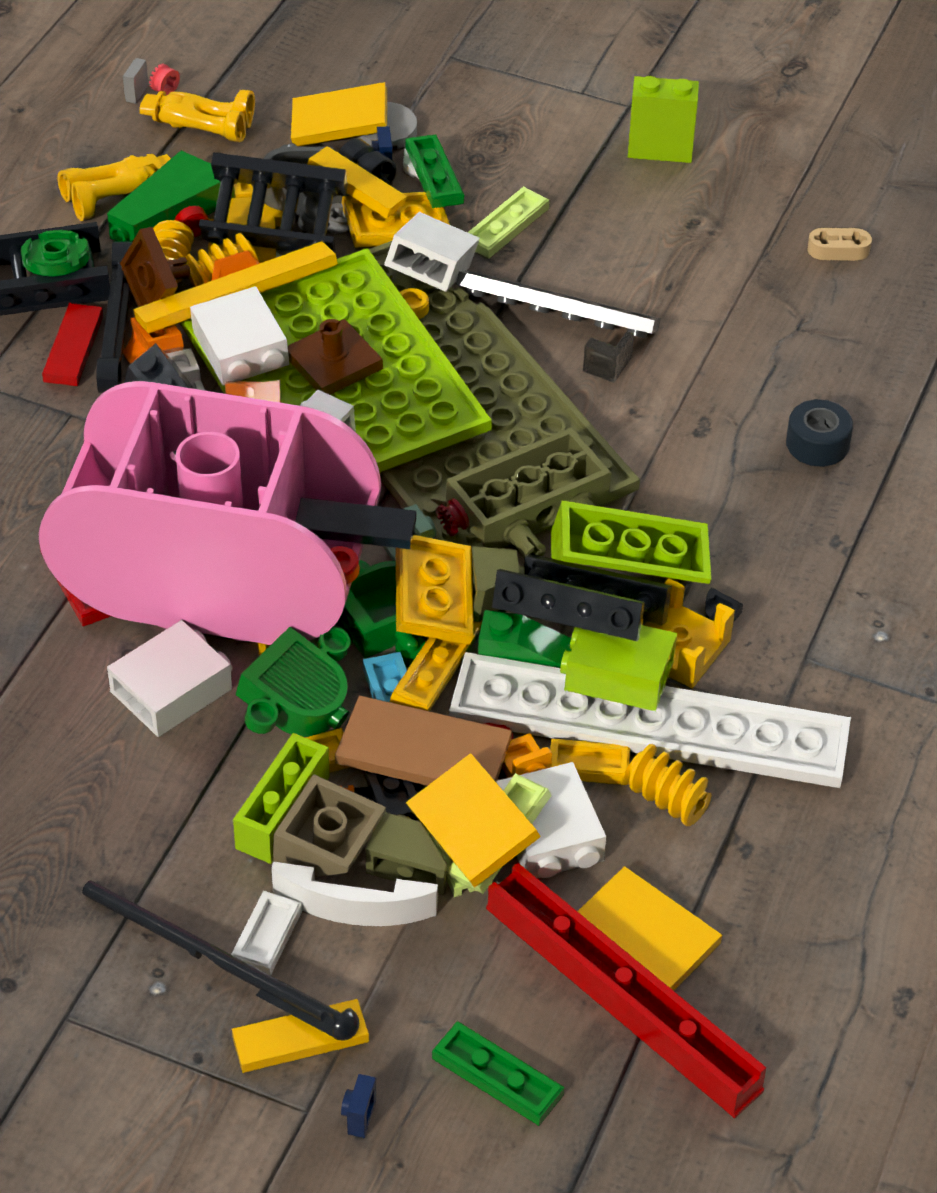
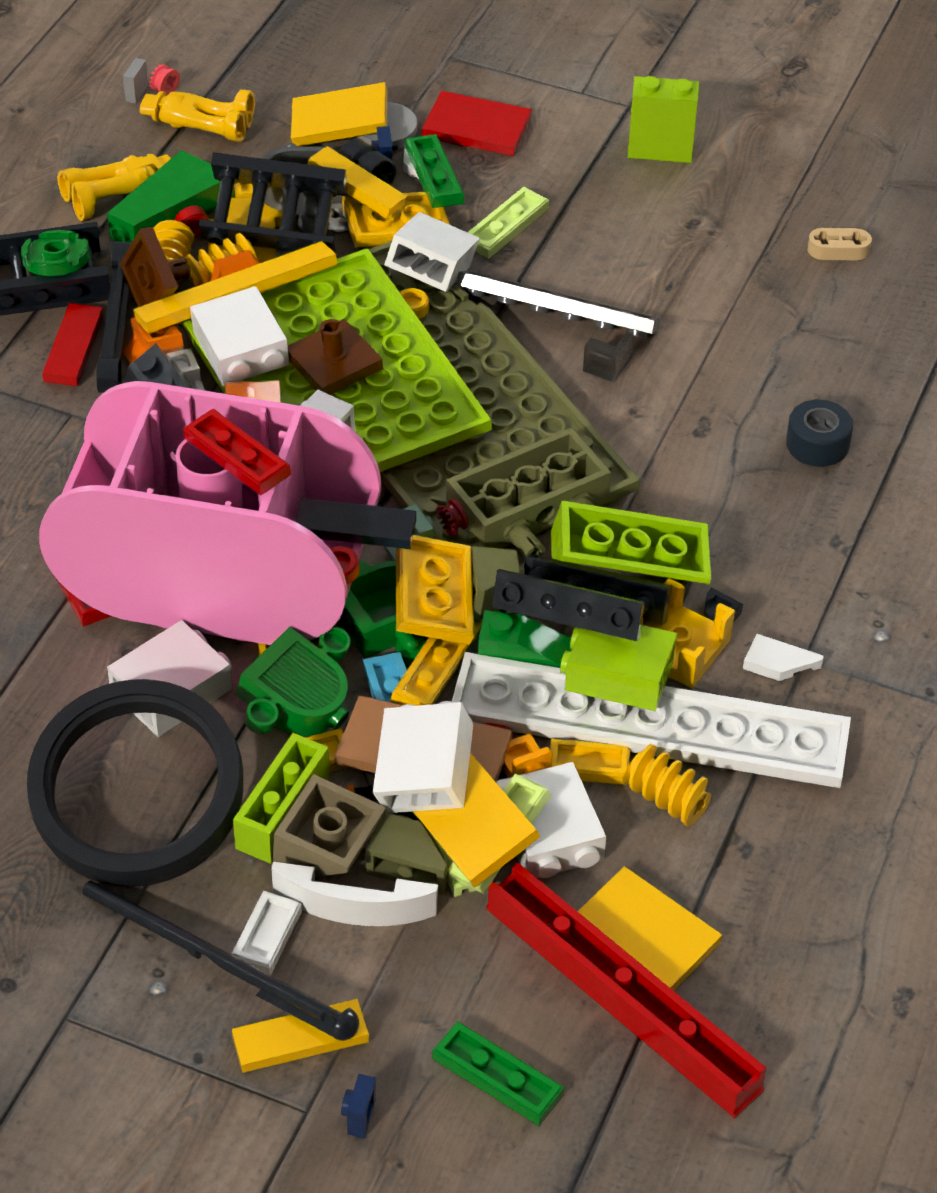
(113, 701): none -> black tyre
(237, 451): none -> red tile
(423, 757): none -> white brick
(477, 123): none -> red tile
(779, 659): none -> white tile

